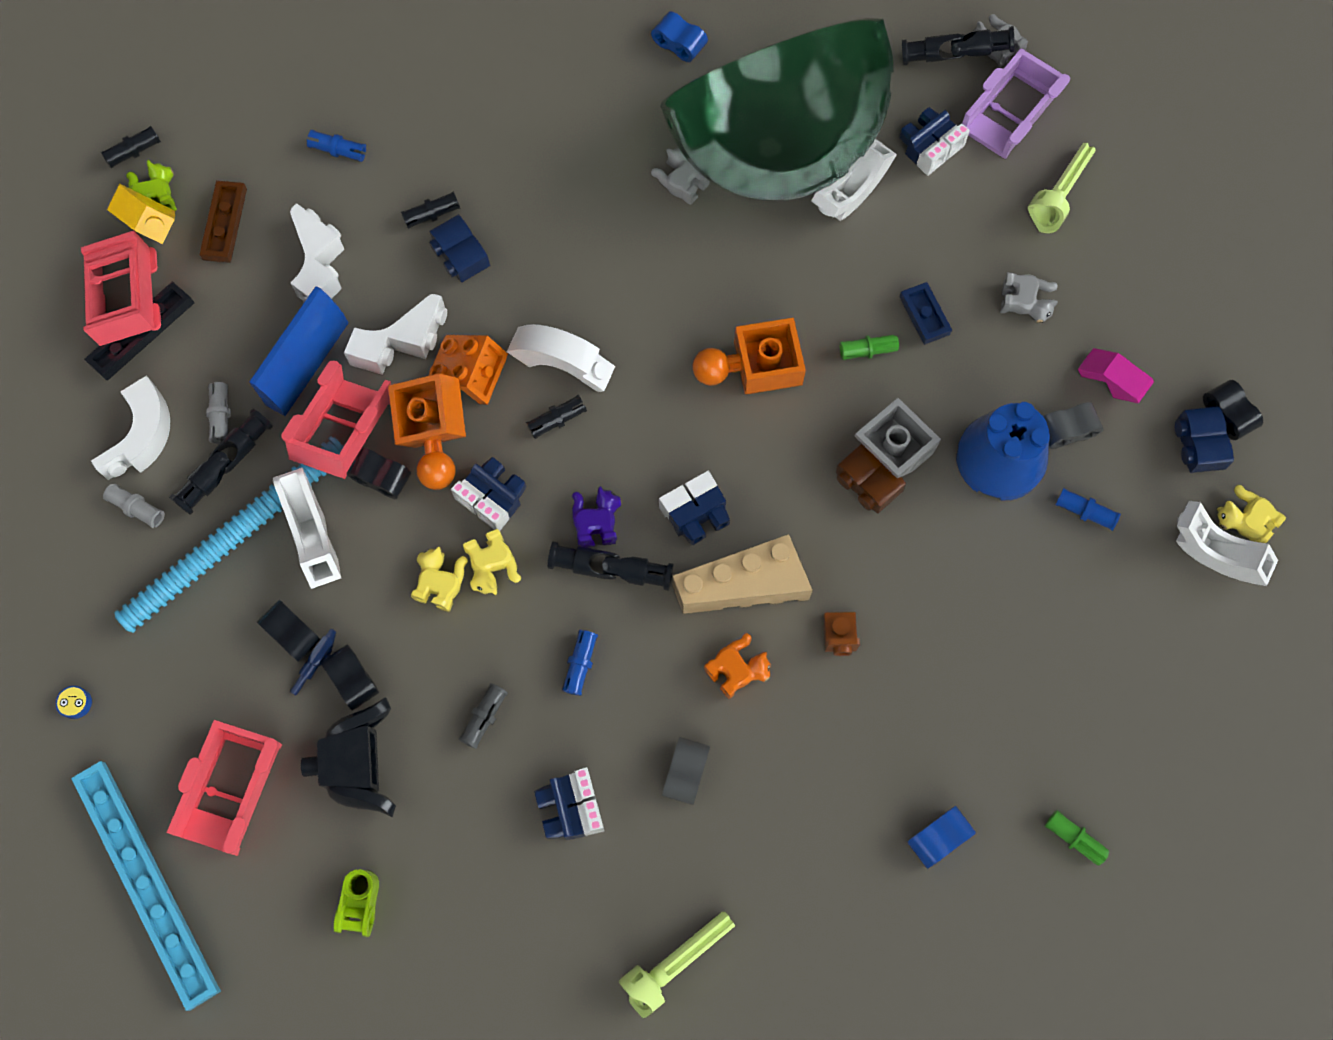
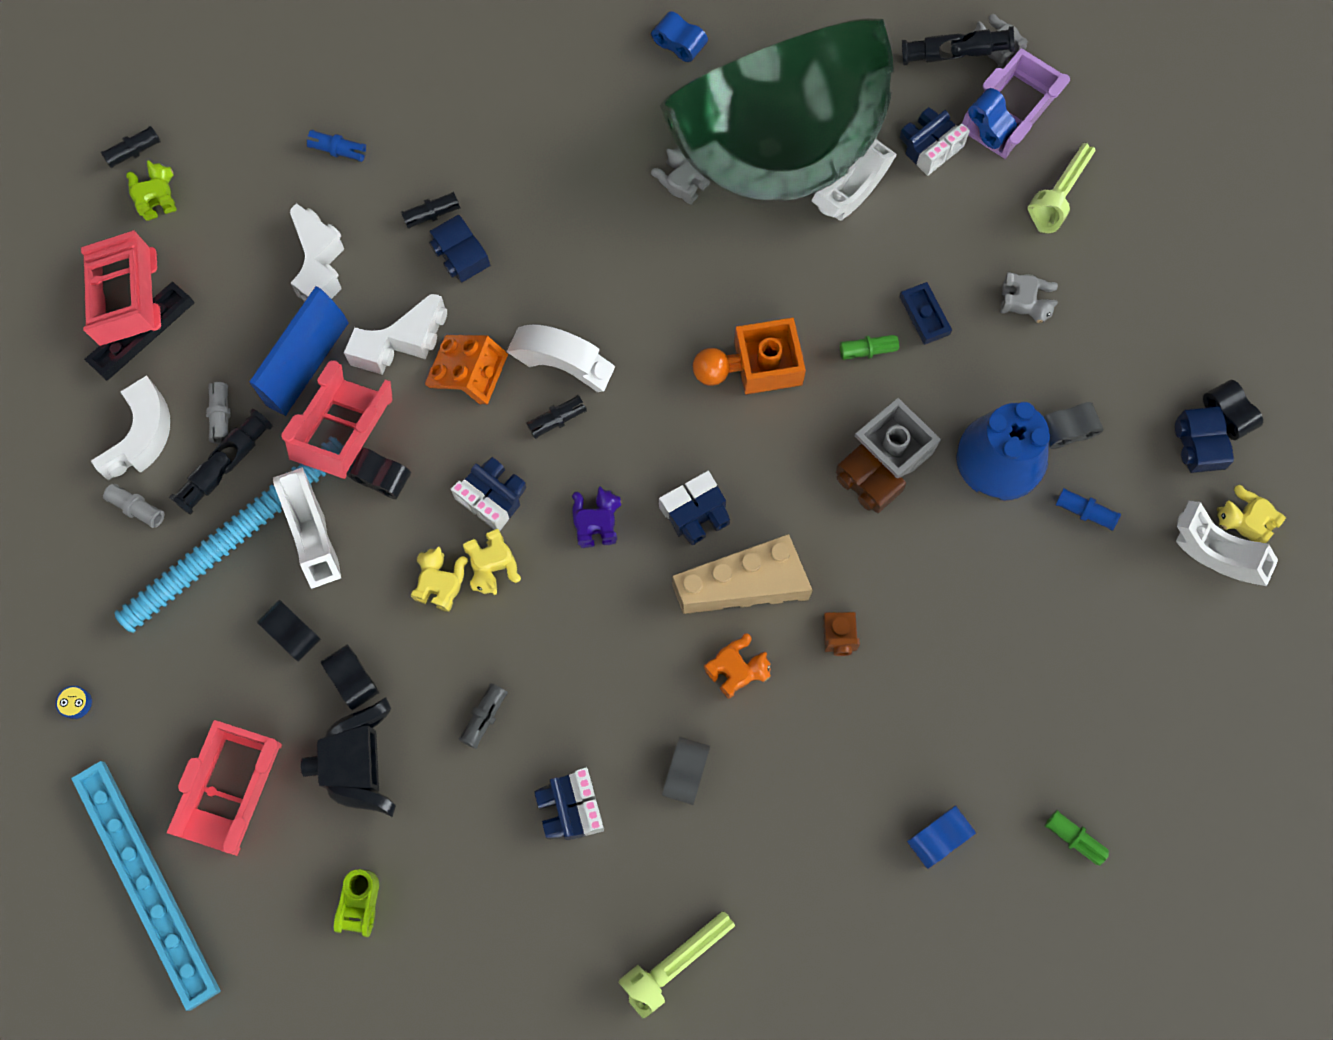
(141, 213): yellow slope -> none
(223, 221): reddish brown plate -> none
(319, 653): dark blue hand -> none
(426, 415): orange brick -> none
(579, 662): blue pin -> none
(631, 569): black piece -> none
(992, 118): none -> blue axle
(1122, 376): dark pink slope -> none

